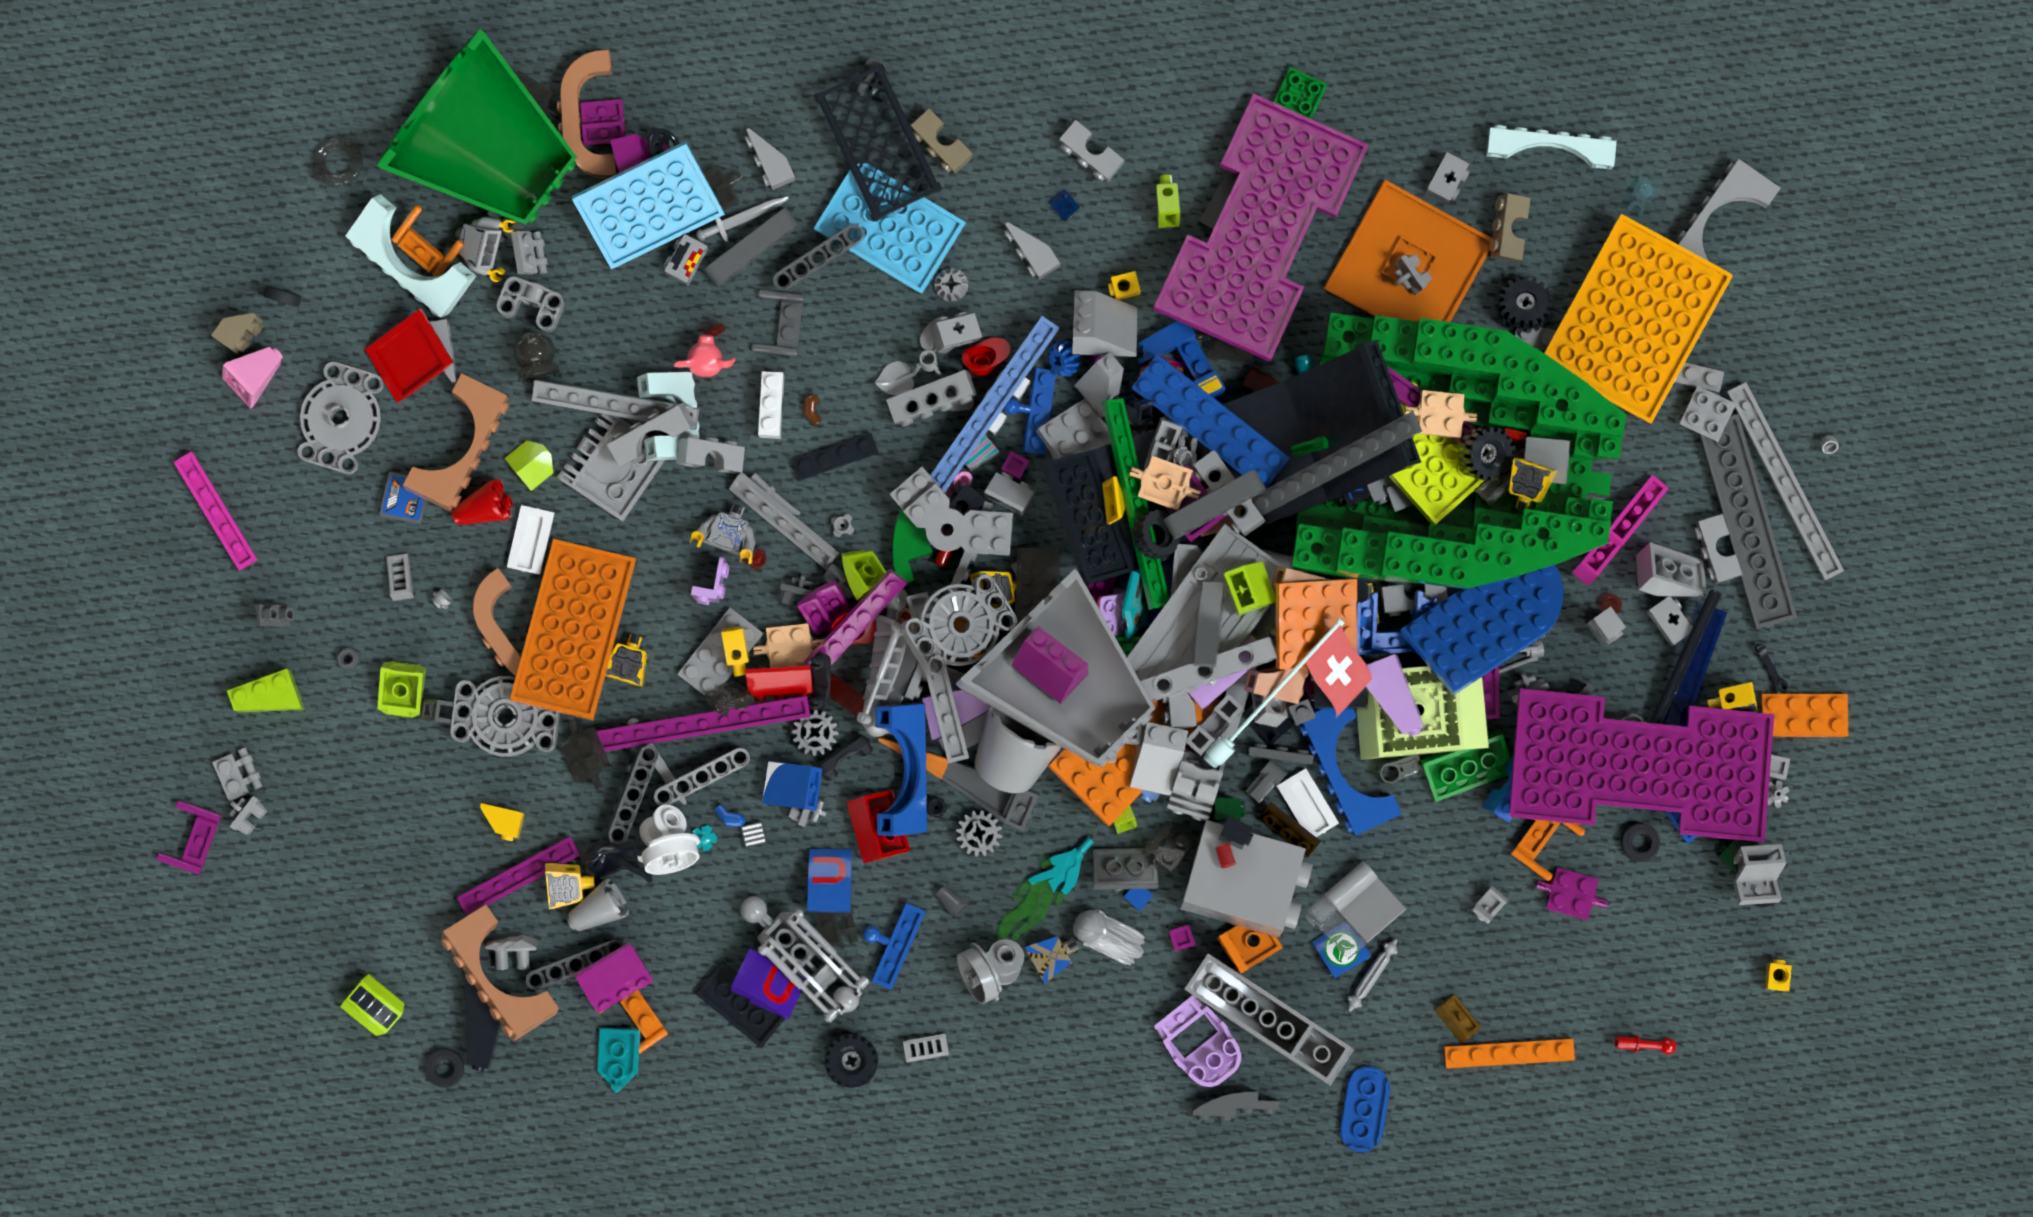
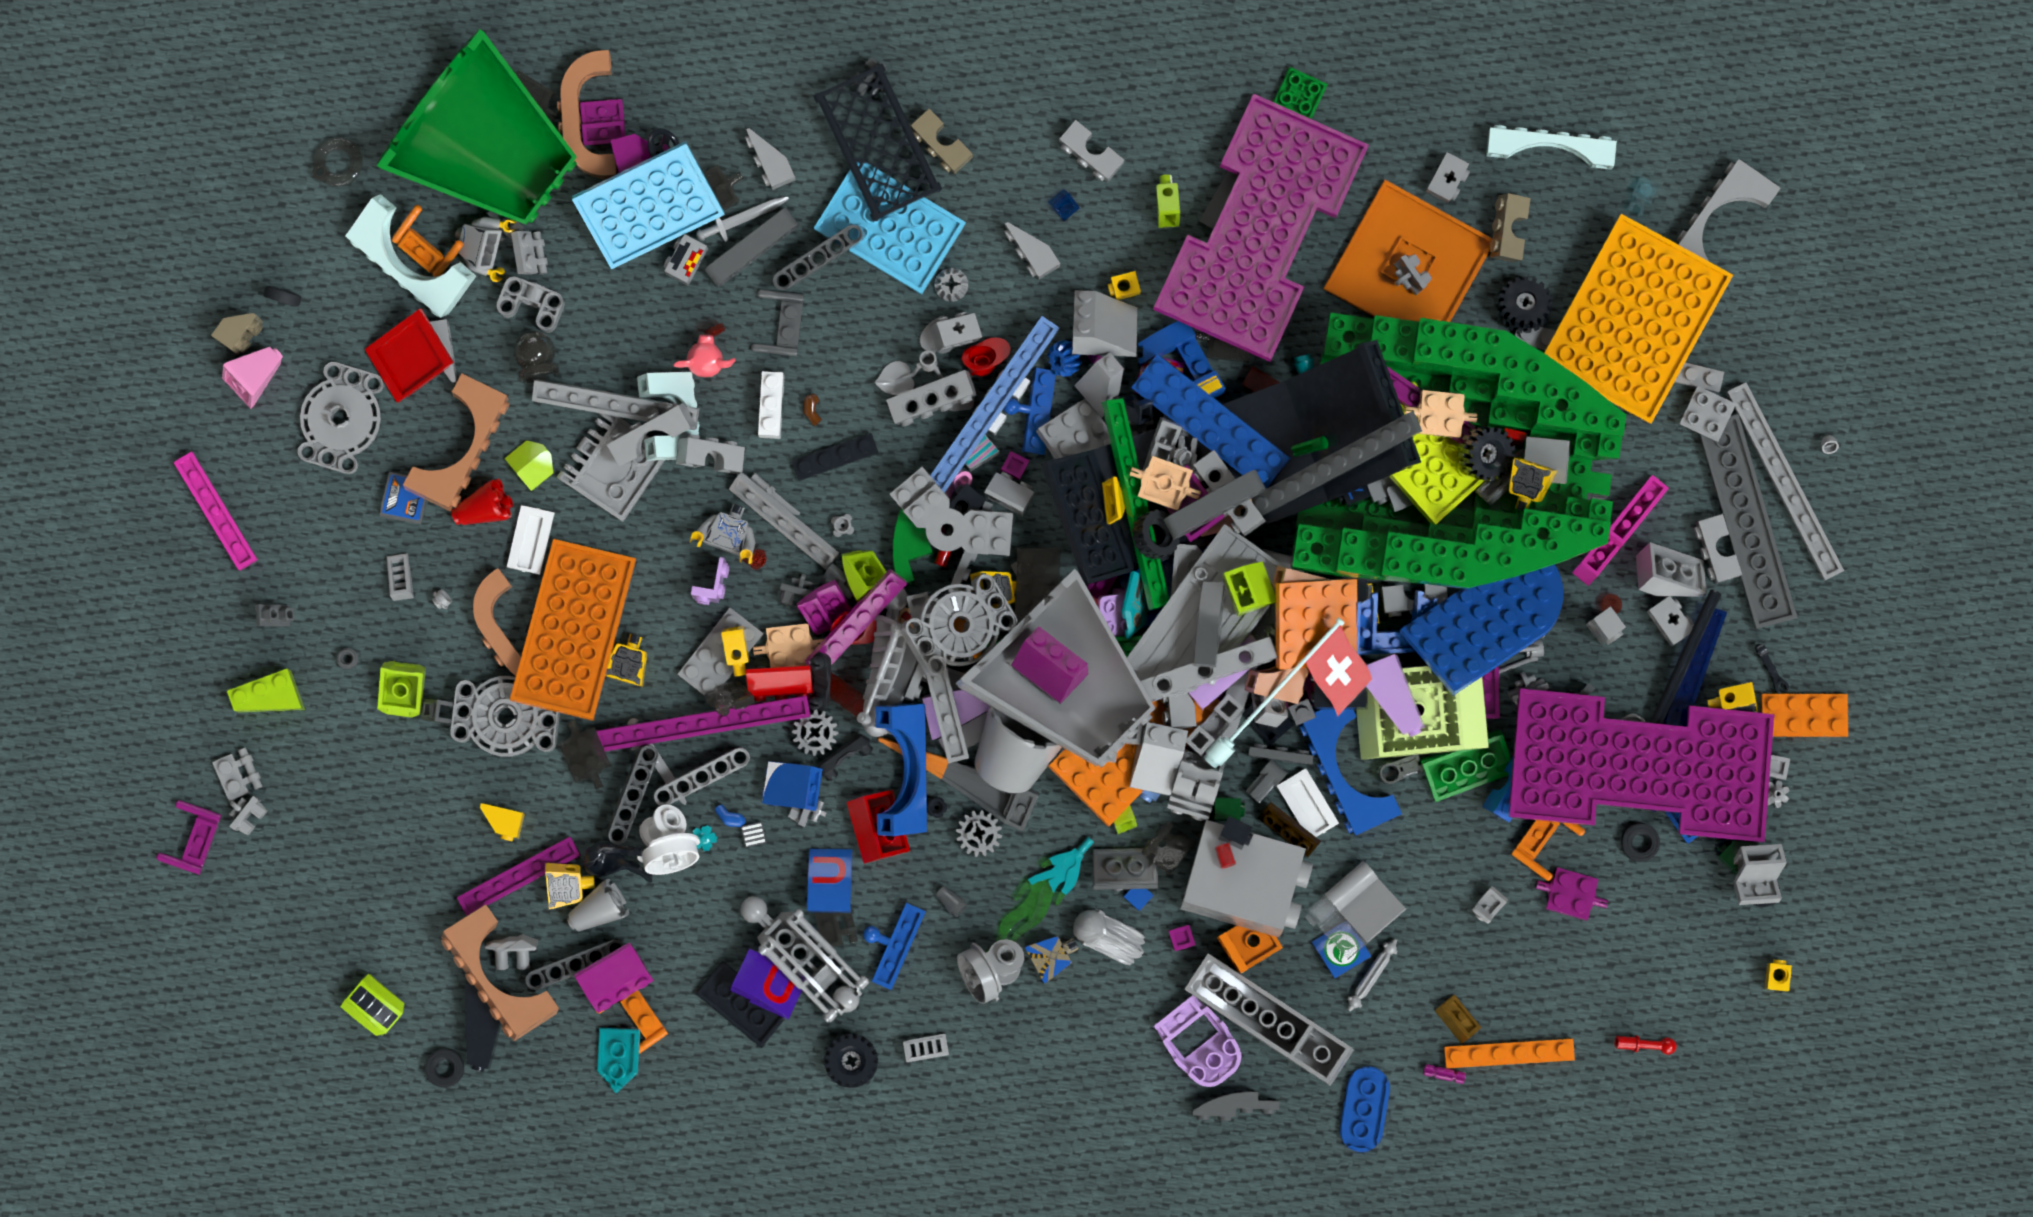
(1444, 1074): none -> magenta axle

